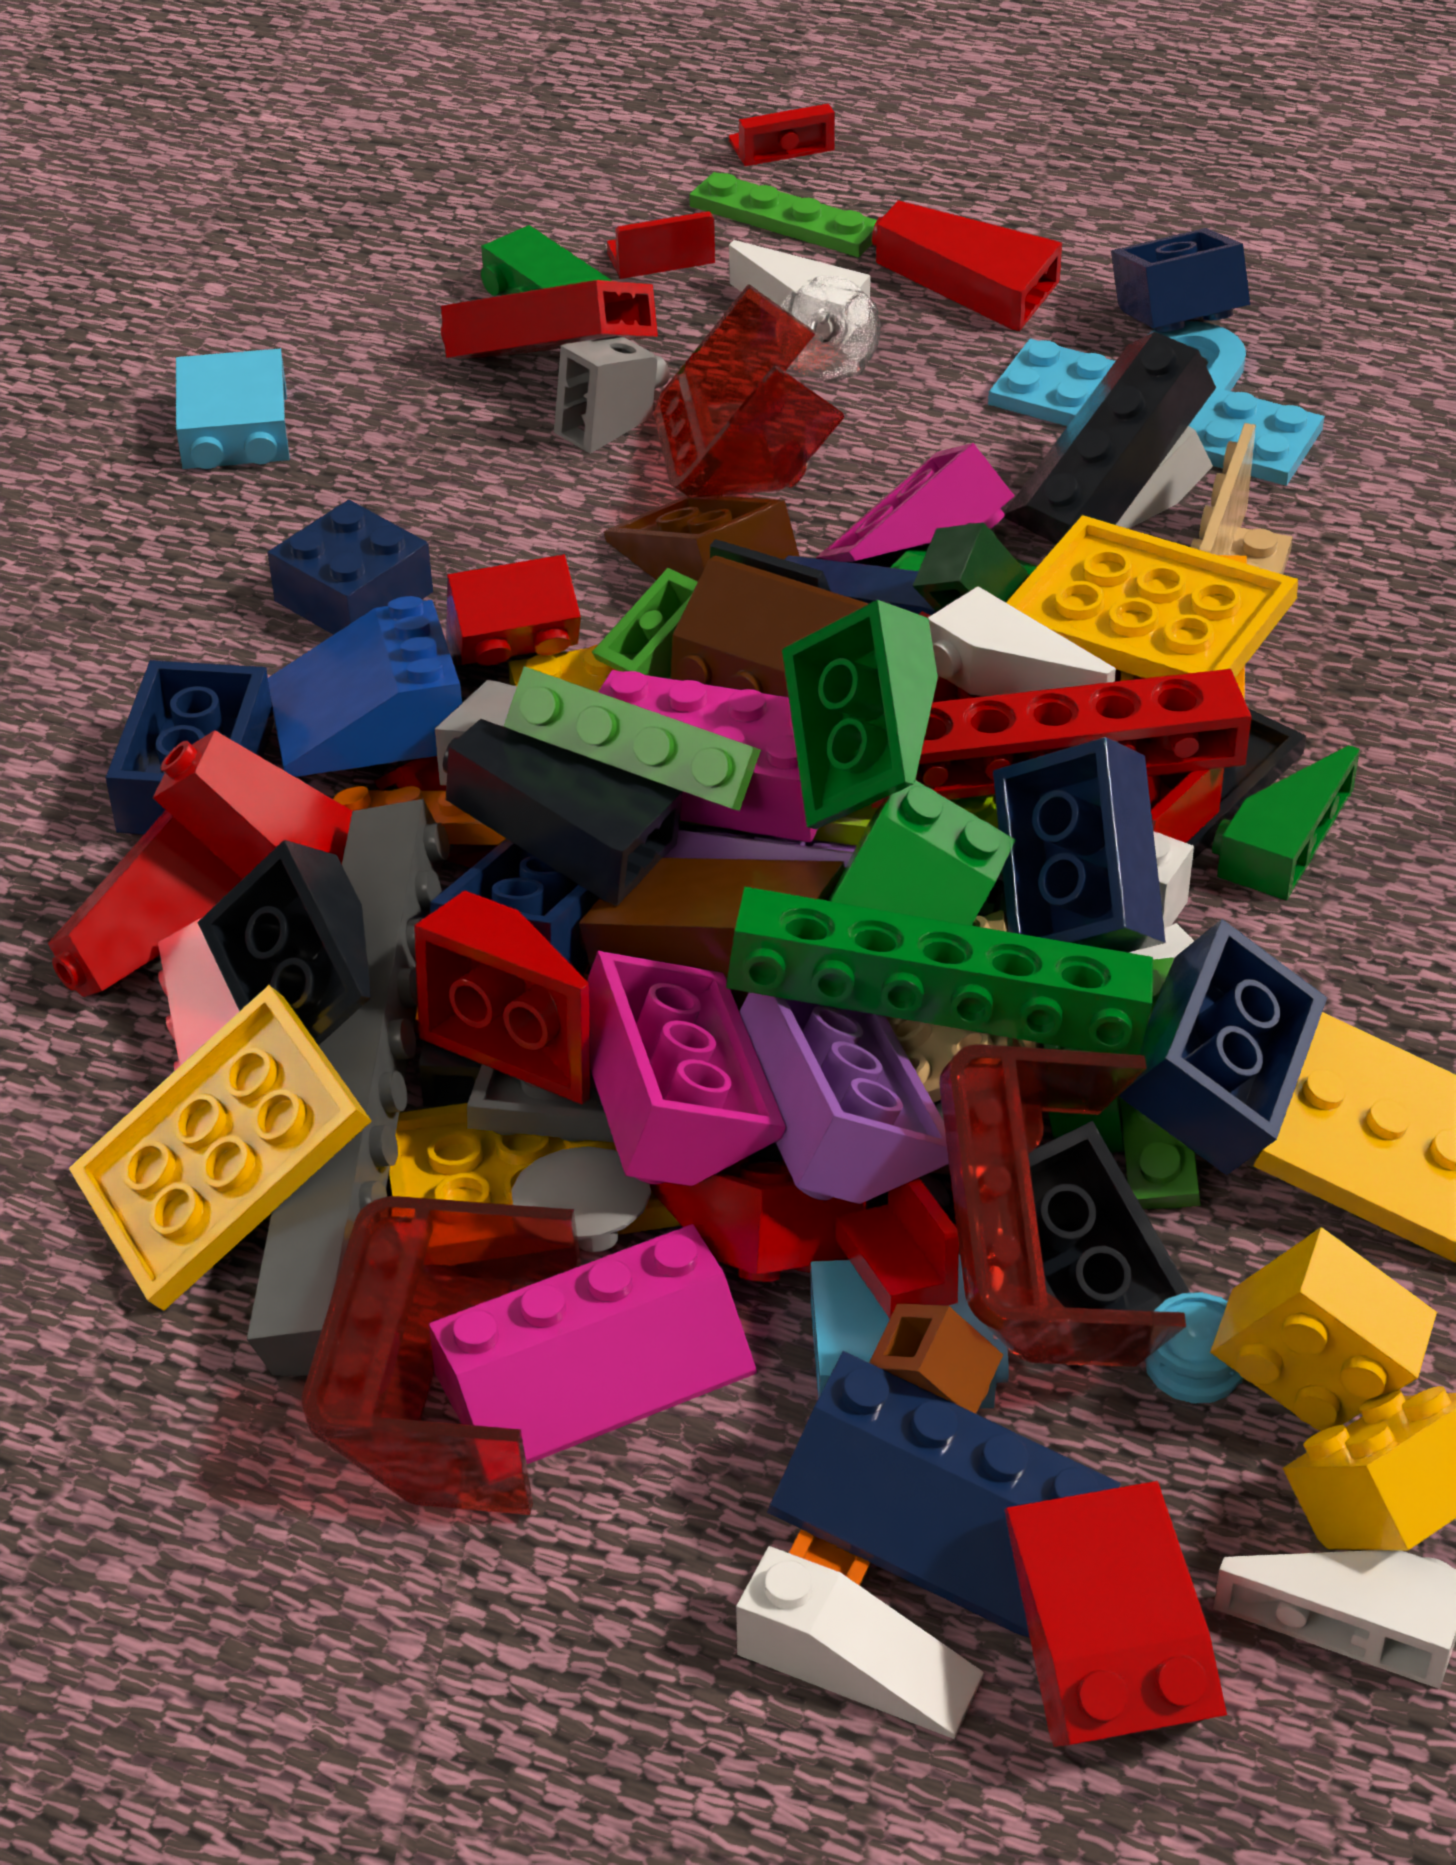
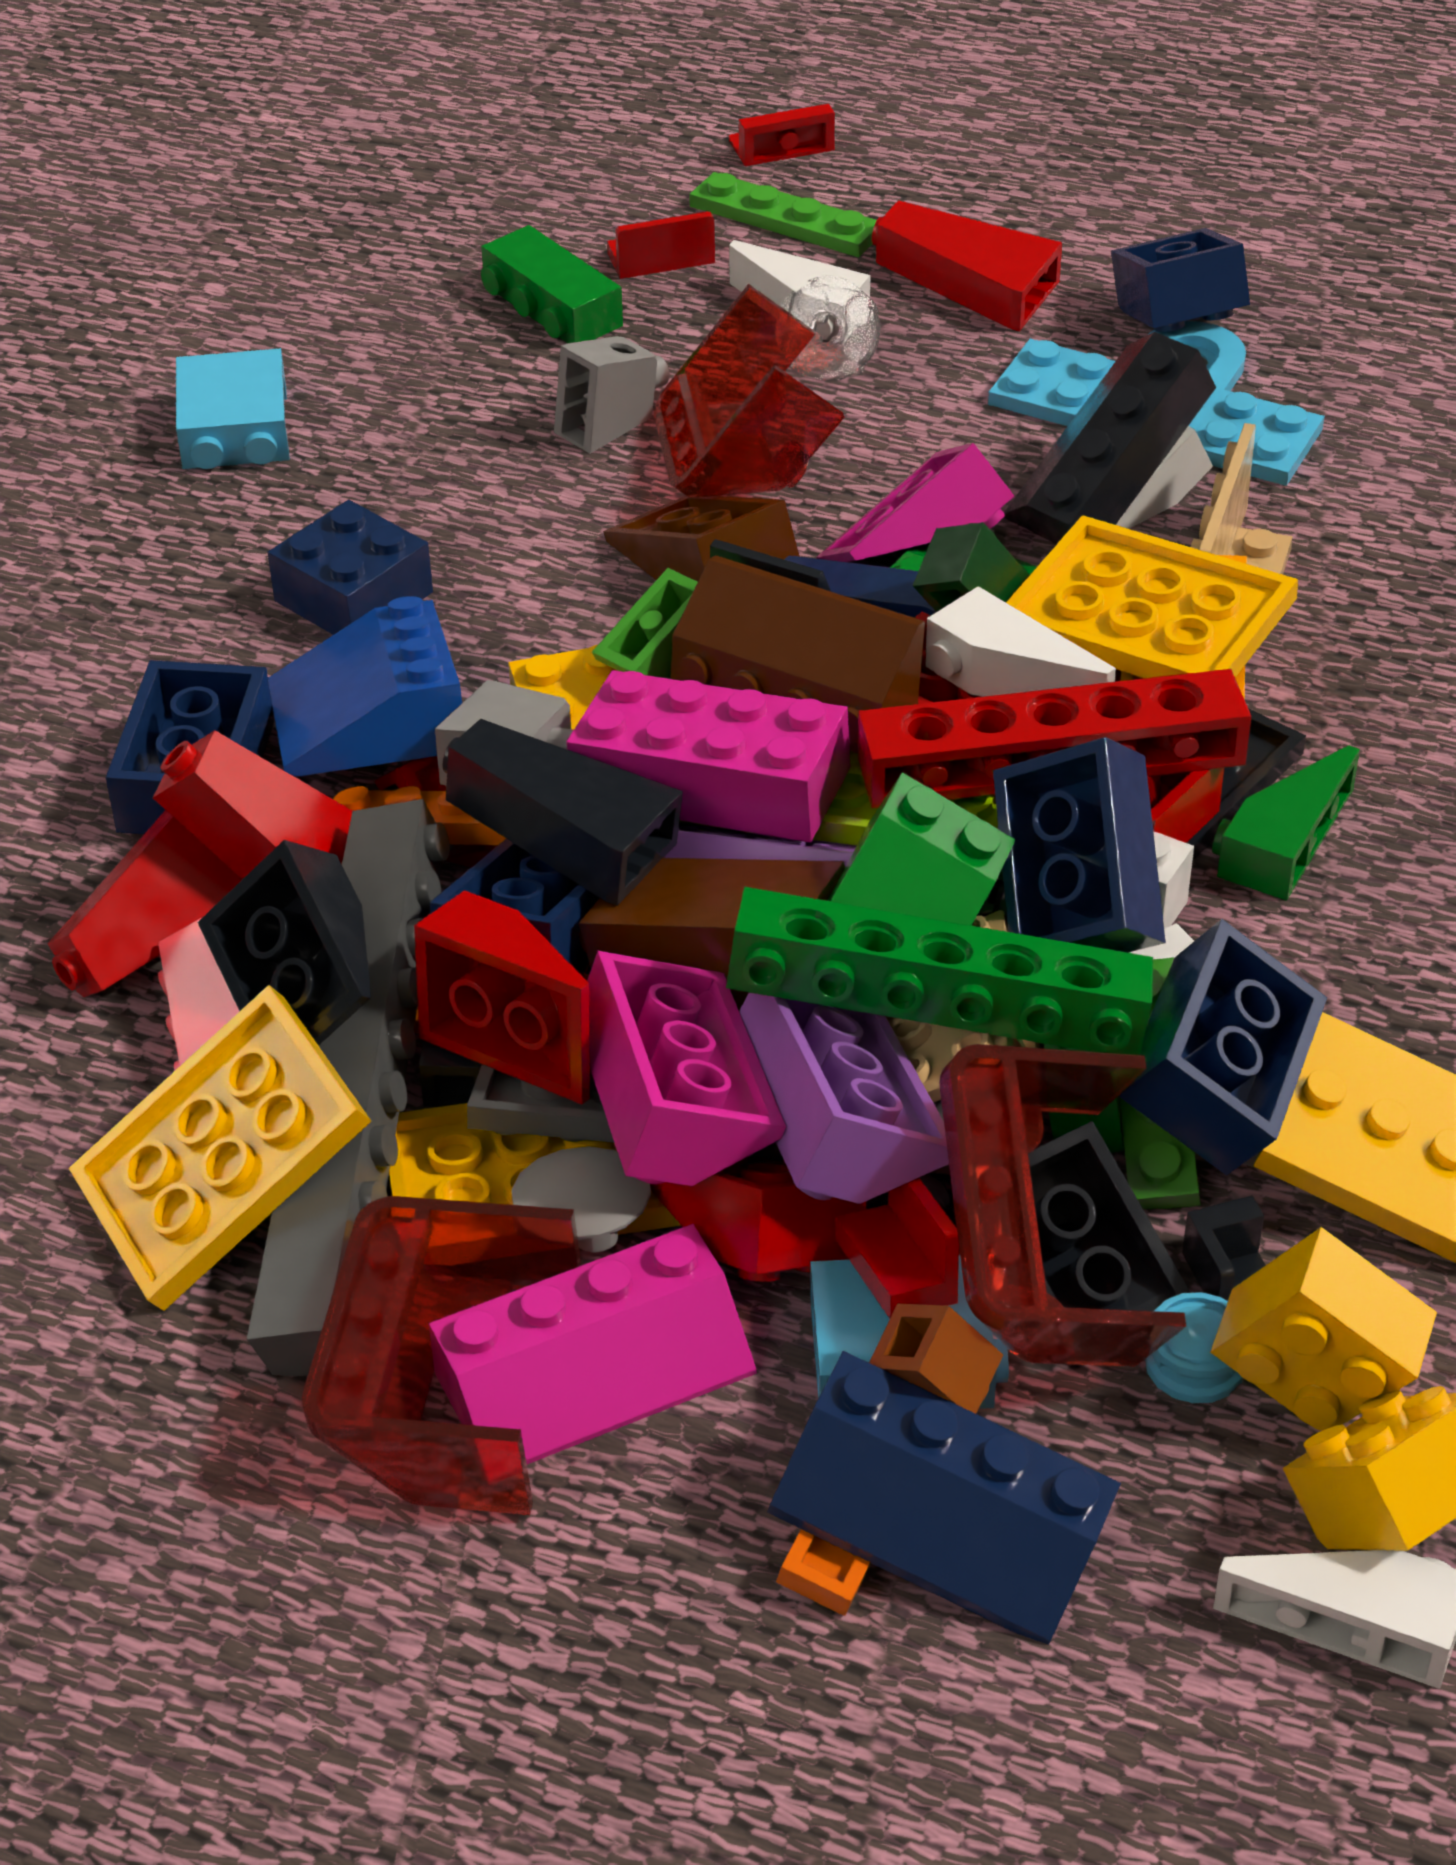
(511, 611): red slope -> none
(548, 318): red slope -> none
(632, 738): bright green plate -> none
(851, 1643): white slope -> none
(859, 708): green slope -> none
(1112, 1615): red slope -> none
(1224, 1244): none -> black panel

